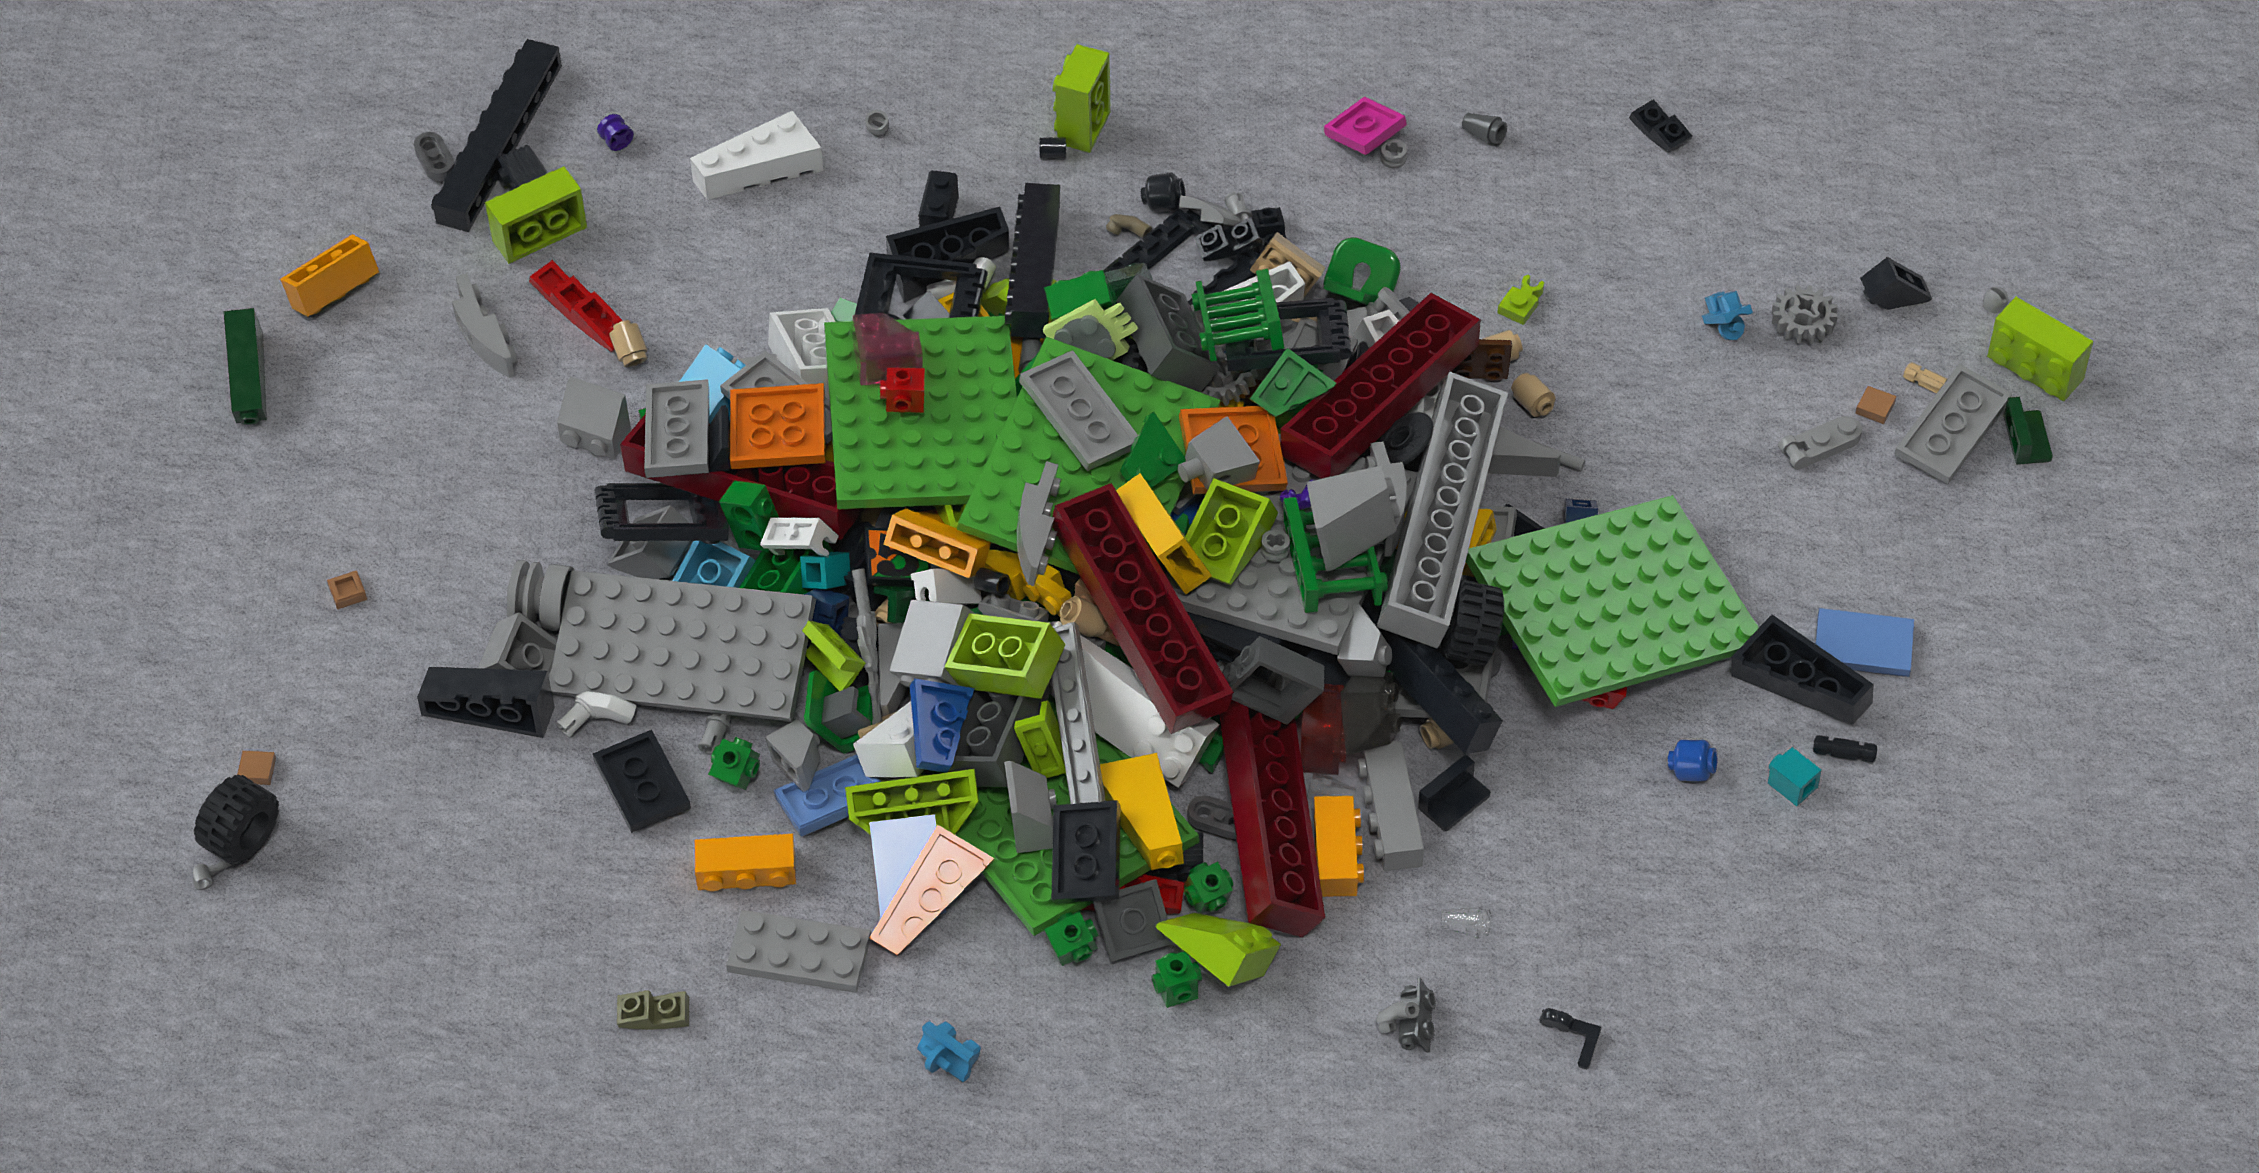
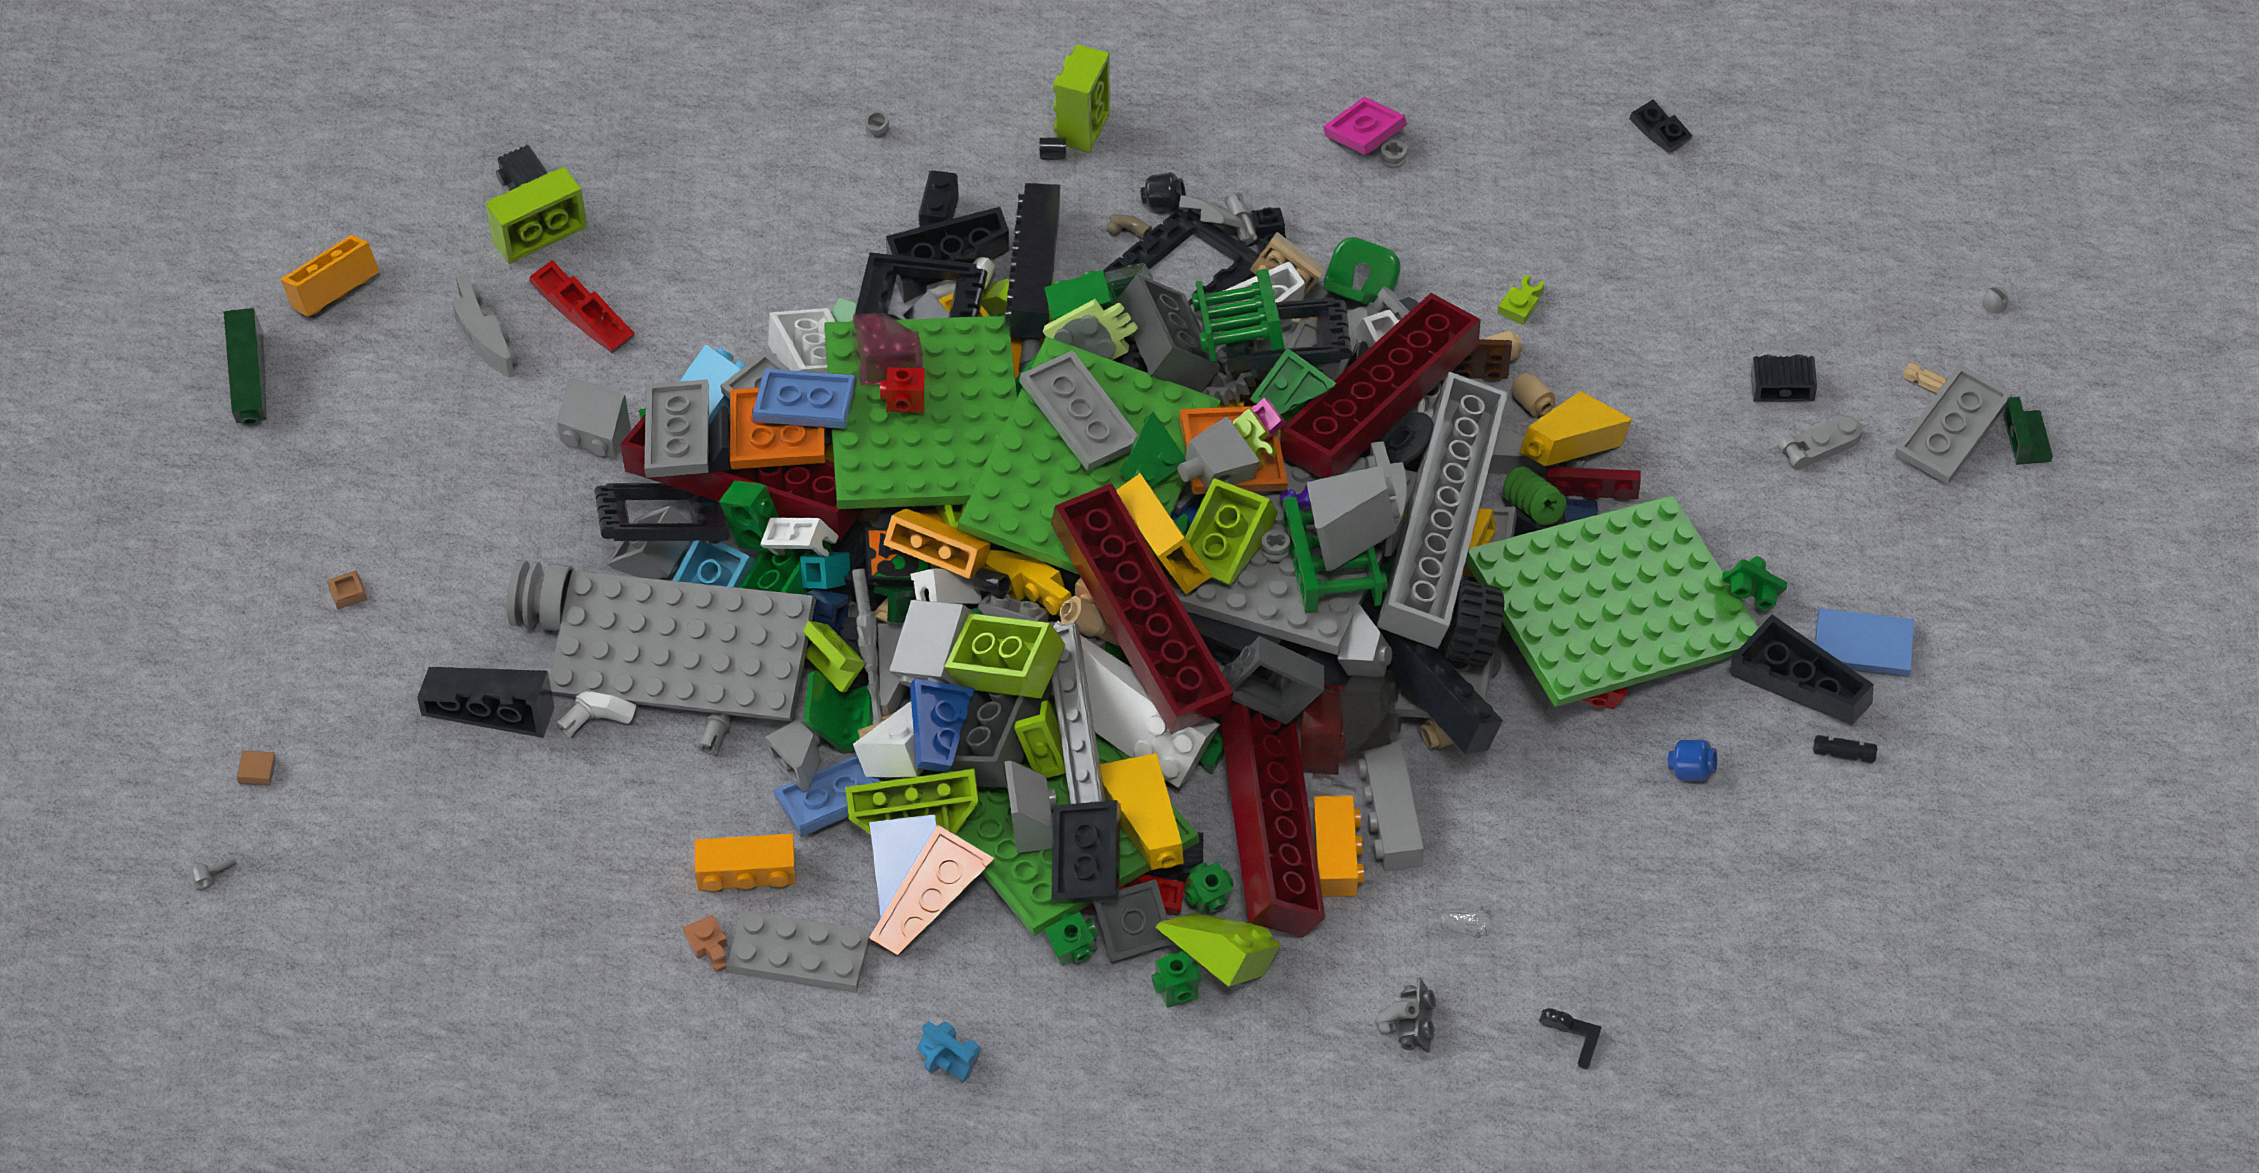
(236, 819): black tyre -> none
(433, 155): flat silver plate -> none
(496, 134): black brick -> none
(519, 646): light grey slope -> none
(615, 132): dark purple wheel -> none
(628, 343): tan brick -> none
(641, 781): black plate -> none
(652, 1012): olive slope -> none
(707, 939): none -> nougat plate
(734, 762): green brick -> none
(756, 157): white wedge -> none
(805, 398): none -> medium blue tile
(841, 714): dark grey panel -> none
(1036, 525): light grey slope -> none
(1219, 813): flat silver plate -> none
(1222, 243): black slope -> none
(1254, 433): none -> lime plate
(1269, 416): none -> dark pink plate
(1452, 794): black panel -> none
(1487, 128): dark grey cone -> none
(1534, 496): none -> bright green piece
(1575, 430): none -> yellow slope
(1595, 482): none -> dark red plate
(1724, 311): dark azure hips -> none
(1753, 579): none -> green hips
(1783, 378): none -> black brick
(1793, 776): teal brick -> none
(1804, 314): light grey gear -> none
(1875, 404): medium nougat tile -> none
(1894, 286): black slope -> none
(2039, 348): lime brick -> none

